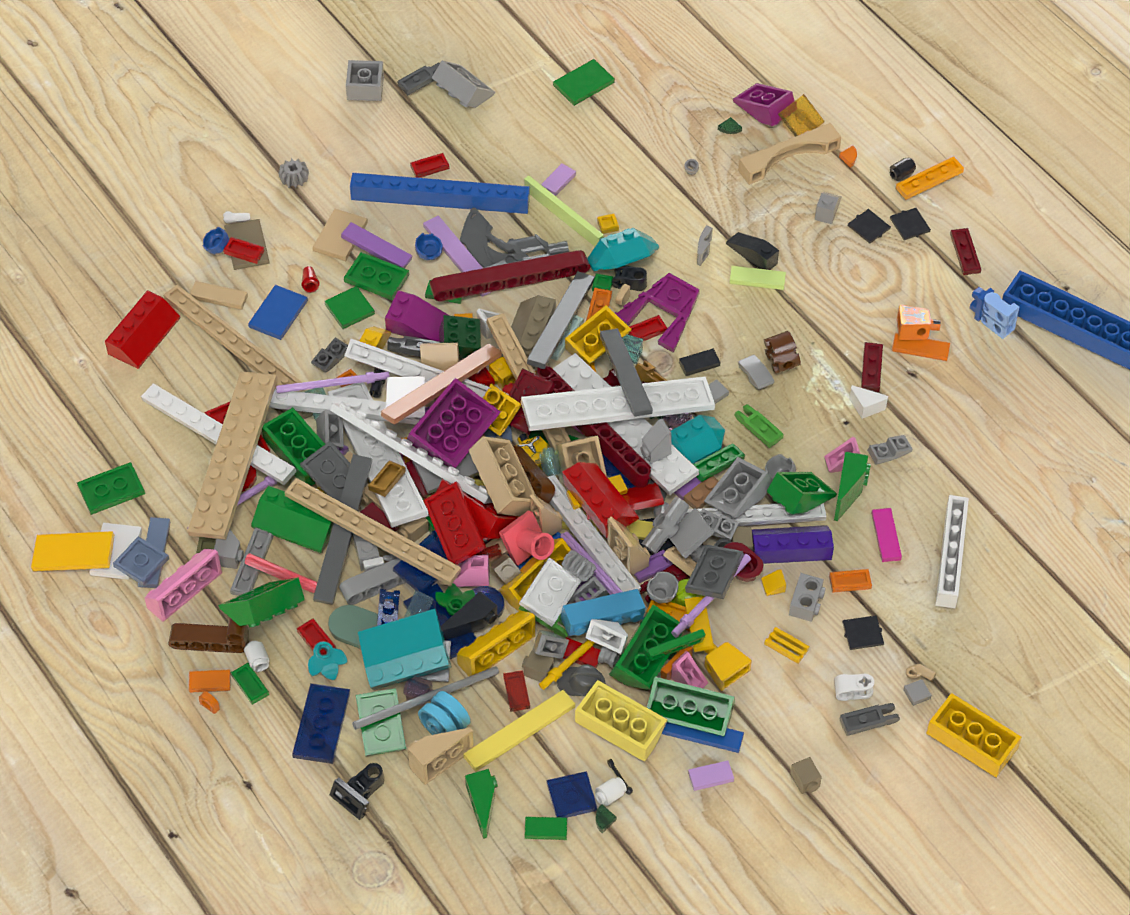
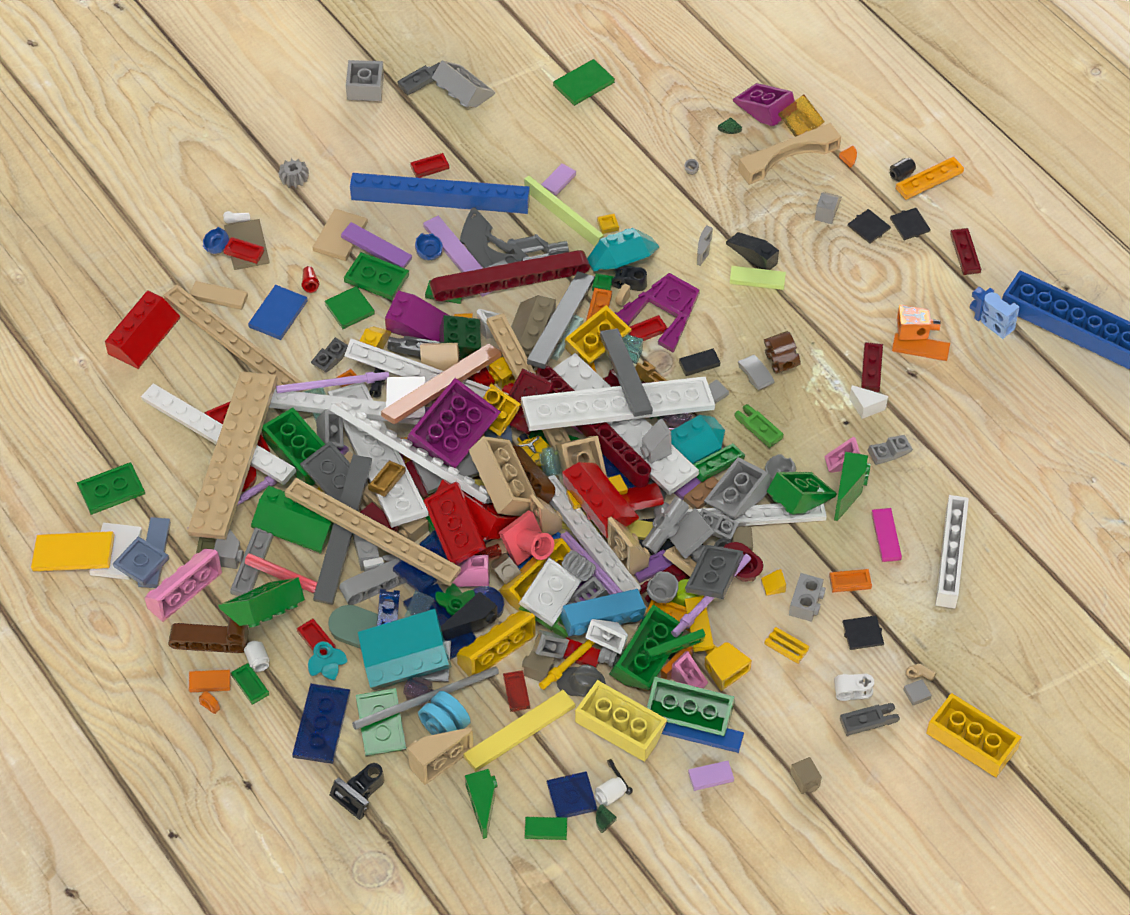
(793, 544): dark purple slope -> none

